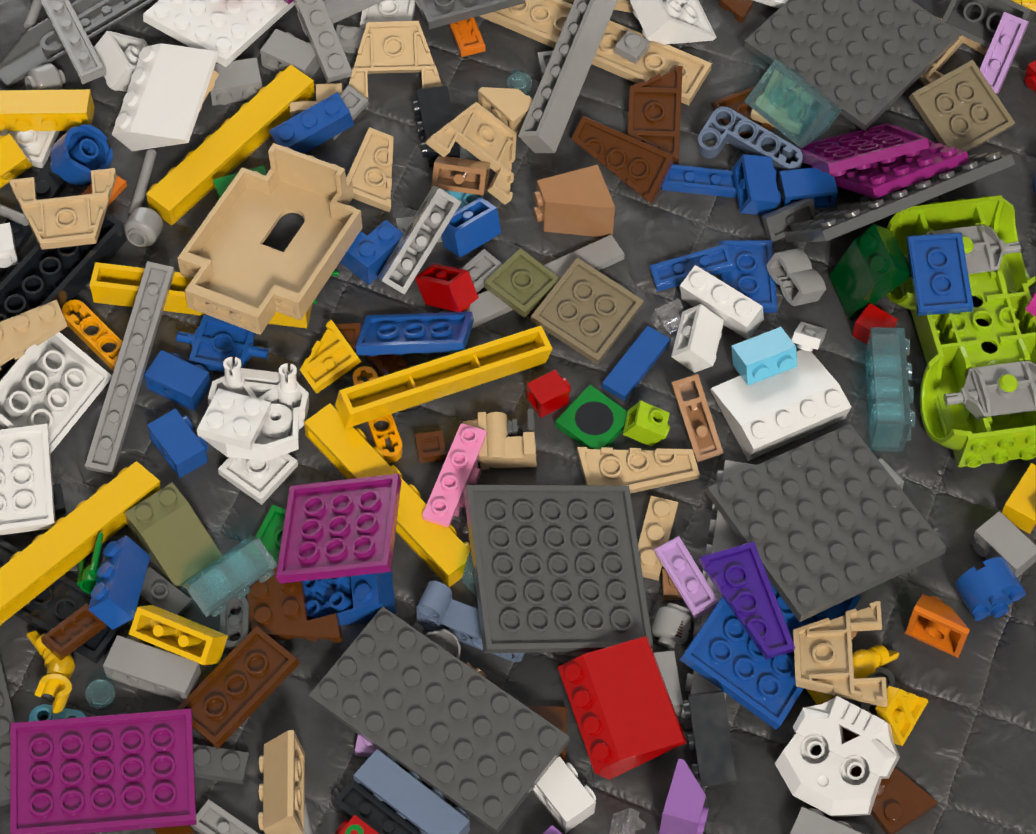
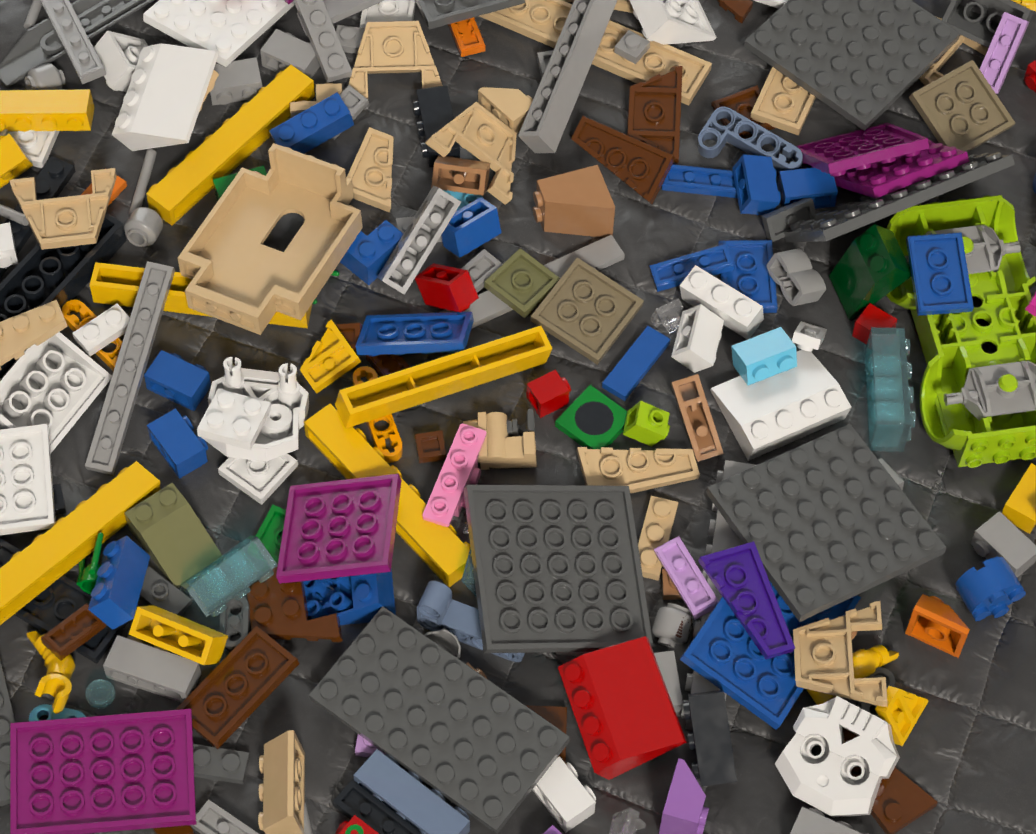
(79, 153): blue brick -> none
(102, 330): none -> white plate
(219, 340): blue plate -> none
(520, 81): clear light blue plate -> none
(792, 104): clear light blue slope -> none

